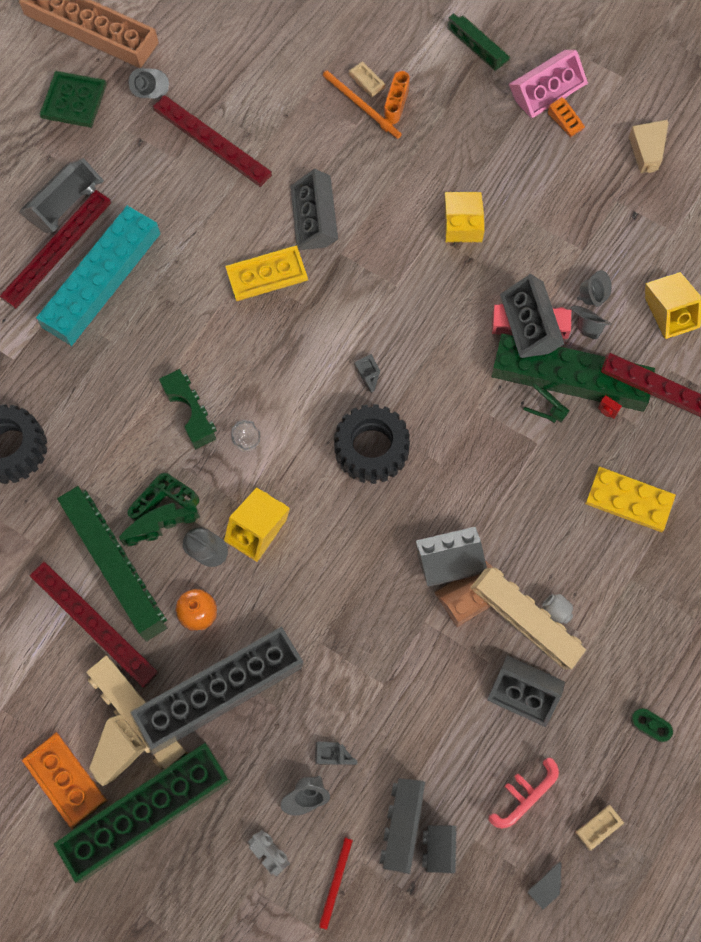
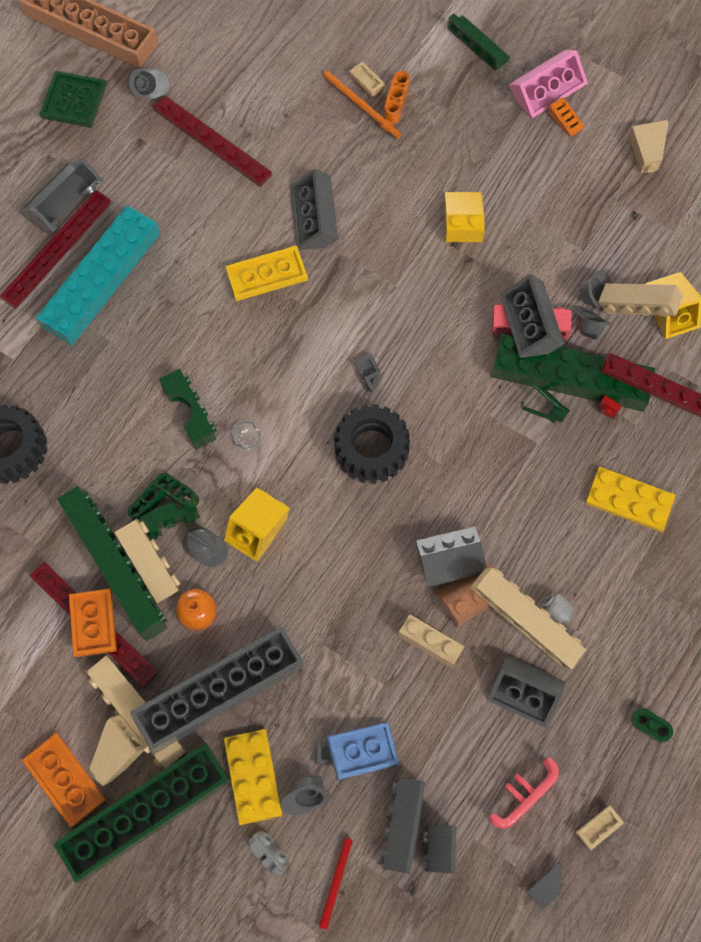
(92, 623): none -> orange plate
(147, 560): none -> tan brick
(253, 777): none -> yellow plate
(362, 751): none -> medium blue tile
(430, 641): none -> tan brick
(641, 299): none -> tan brick

